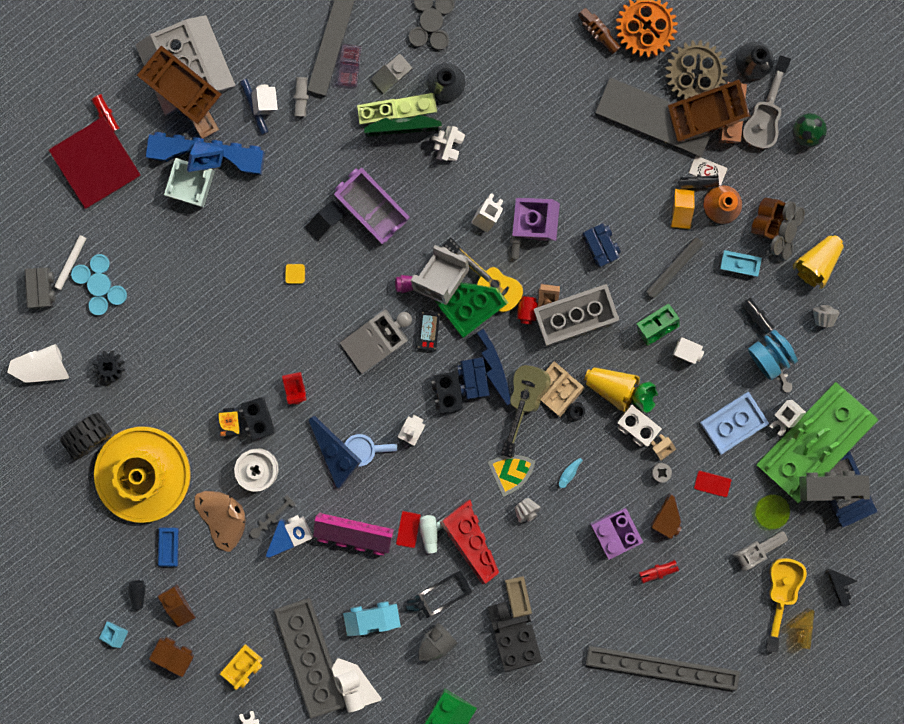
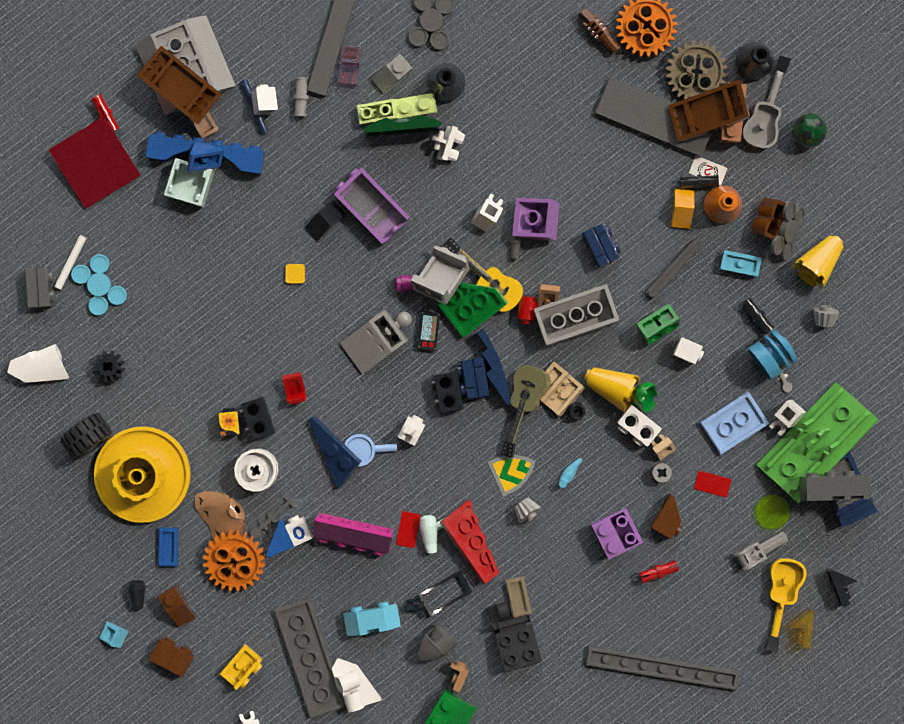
(231, 544): none -> orange gear
(459, 679): none -> medium nougat bracket

